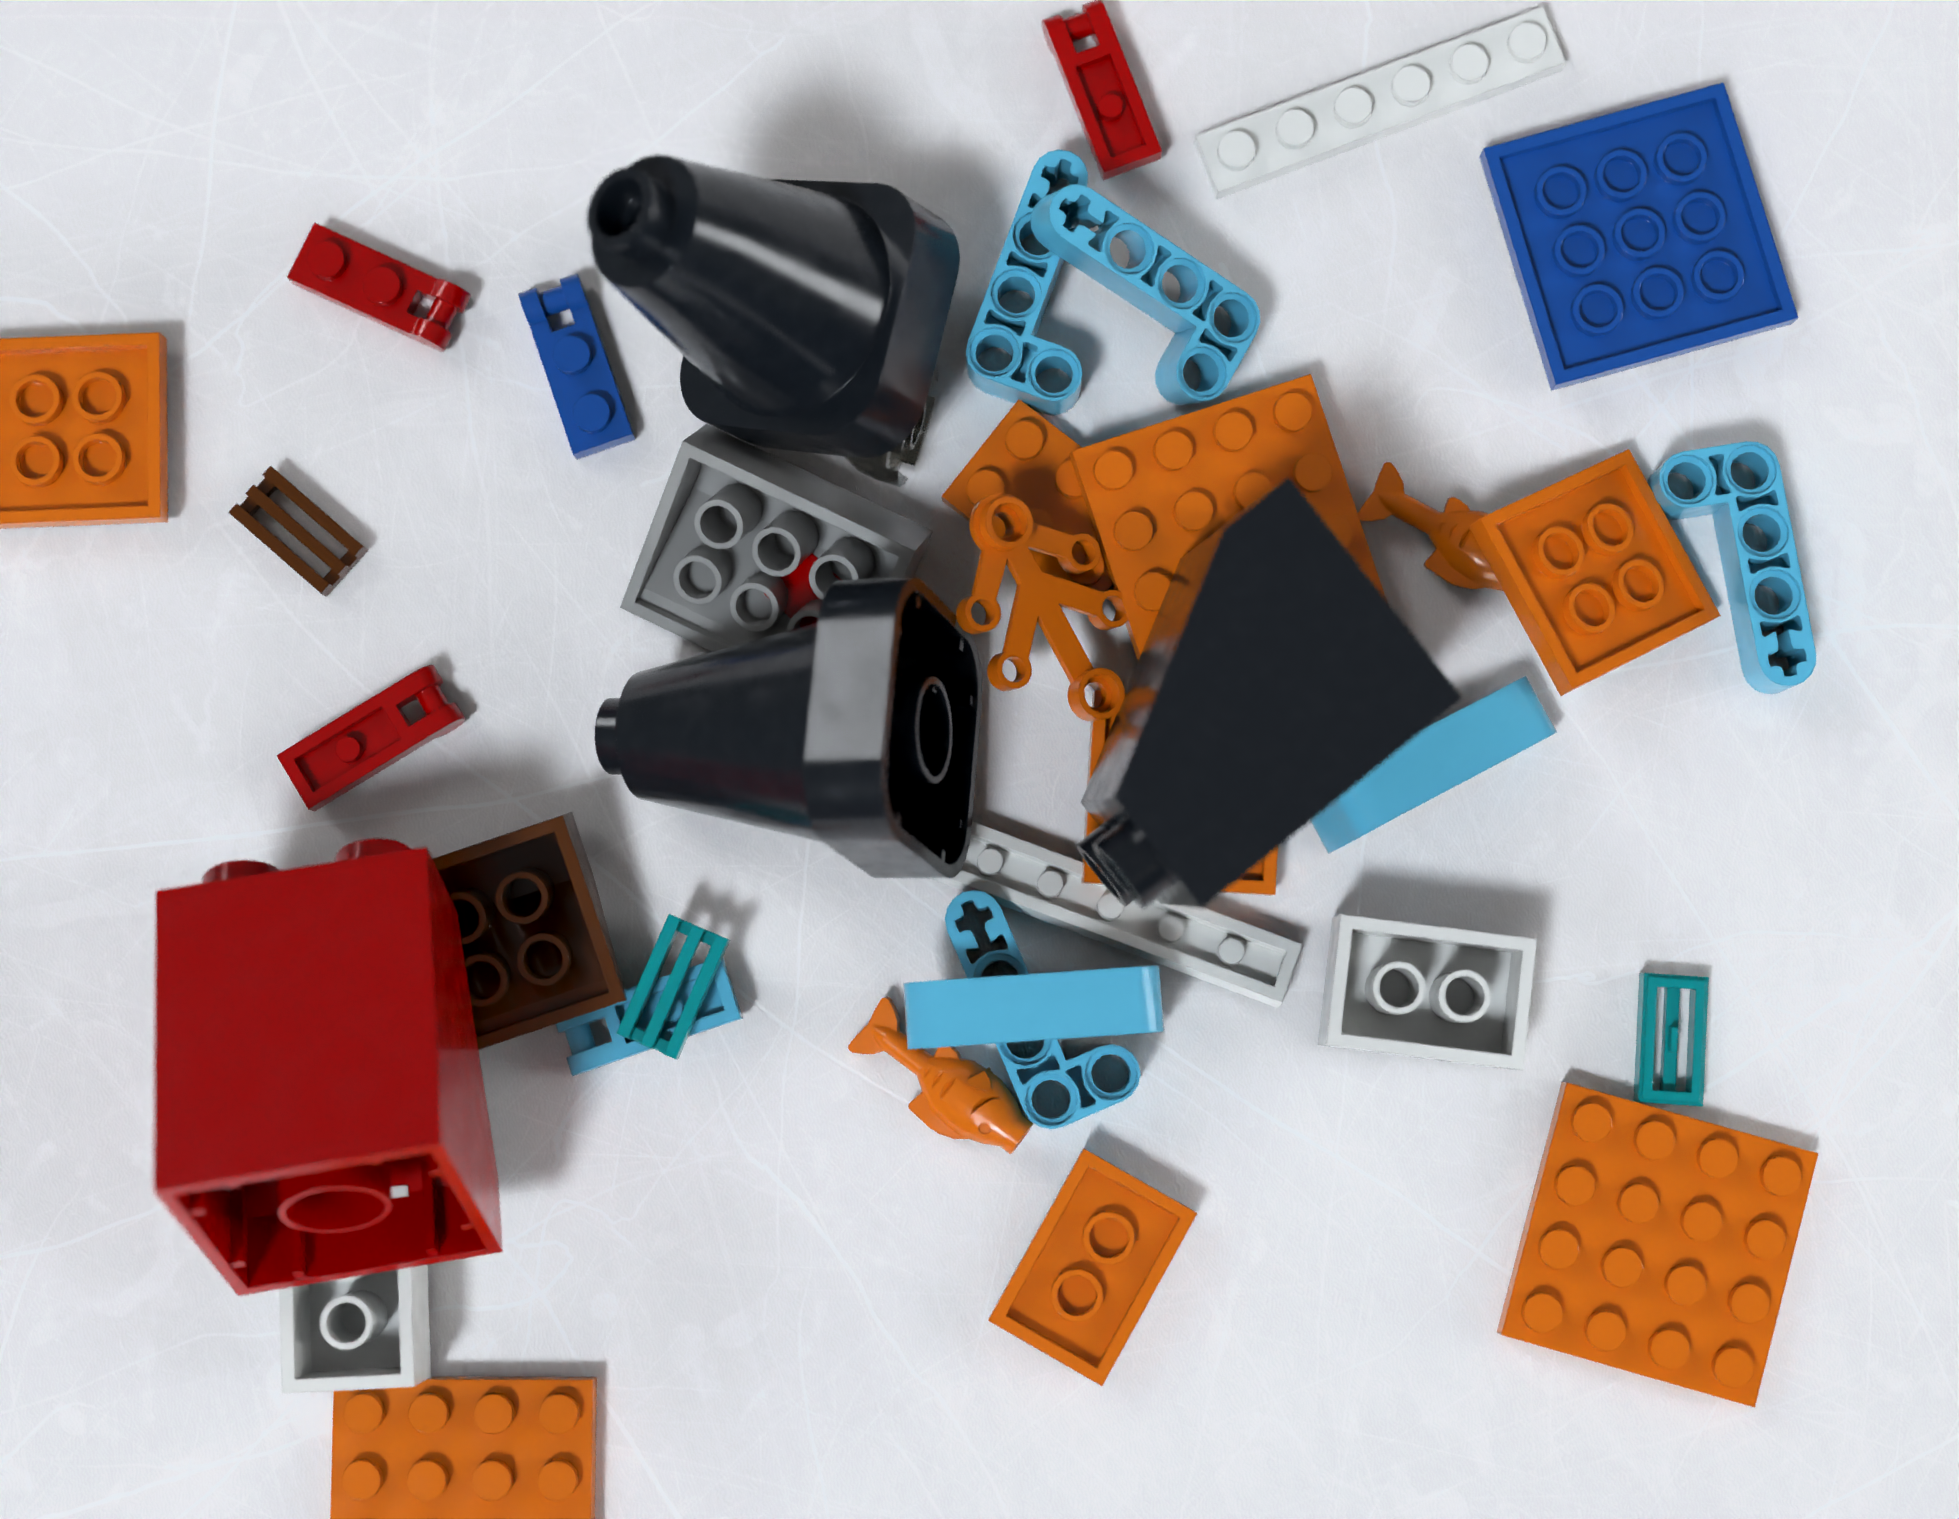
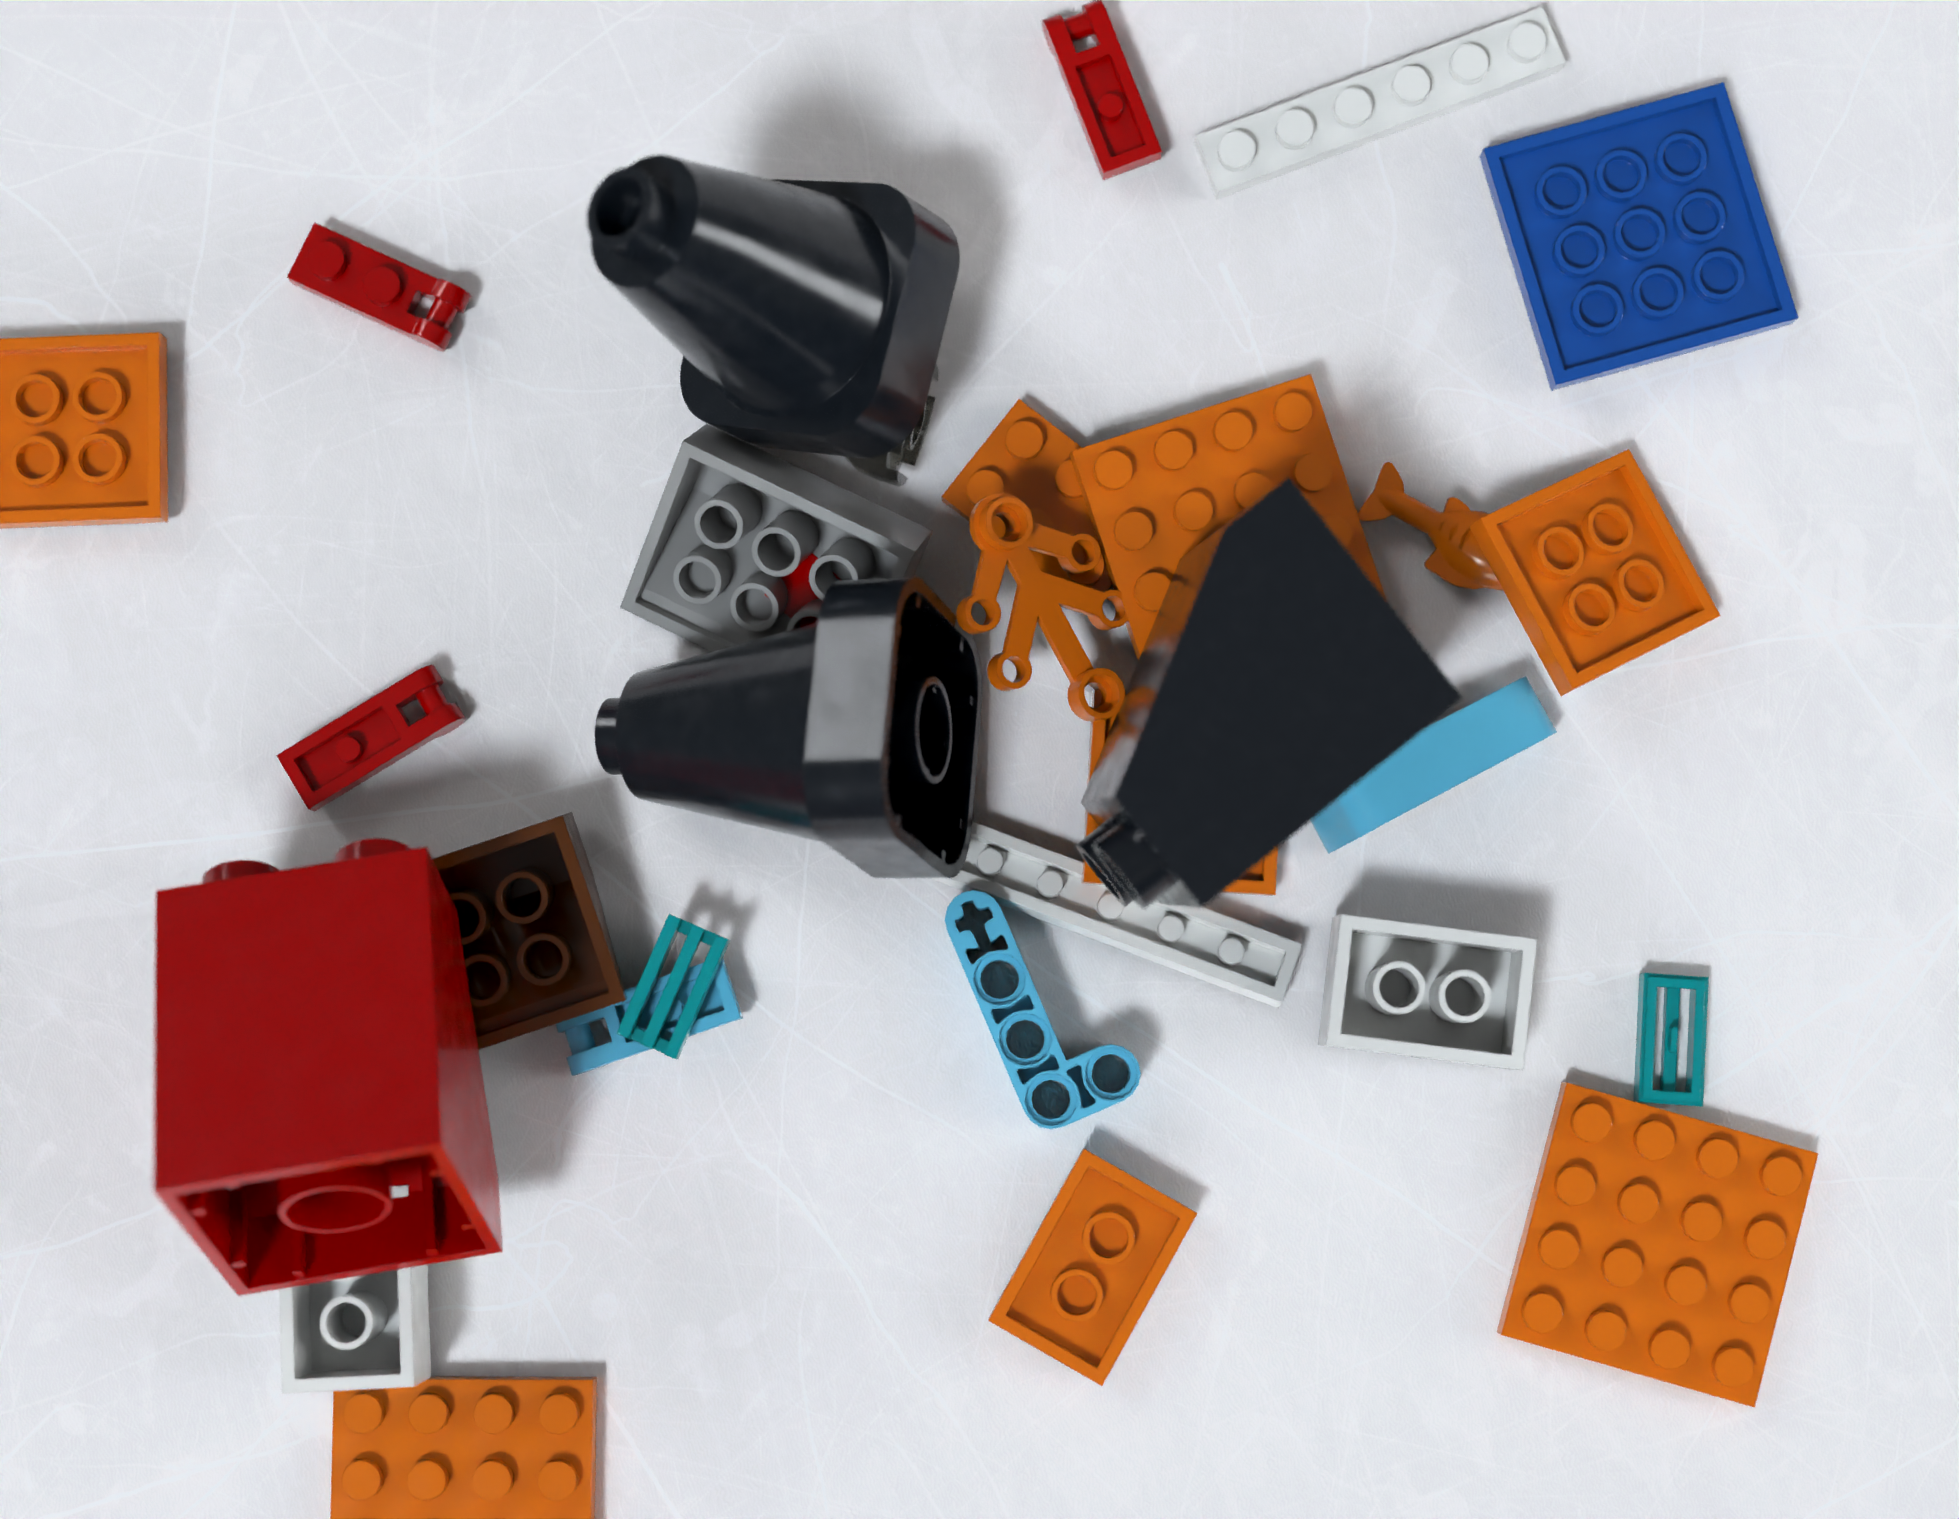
(259, 497): reddish brown tile -> none
(577, 369): blue plate -> none
(956, 1094): orange animal -> none
(1033, 1007): medium azure beam -> none
(1037, 278): medium azure beam -> none
(1141, 286): medium azure beam -> none
(1743, 567): medium azure beam -> none

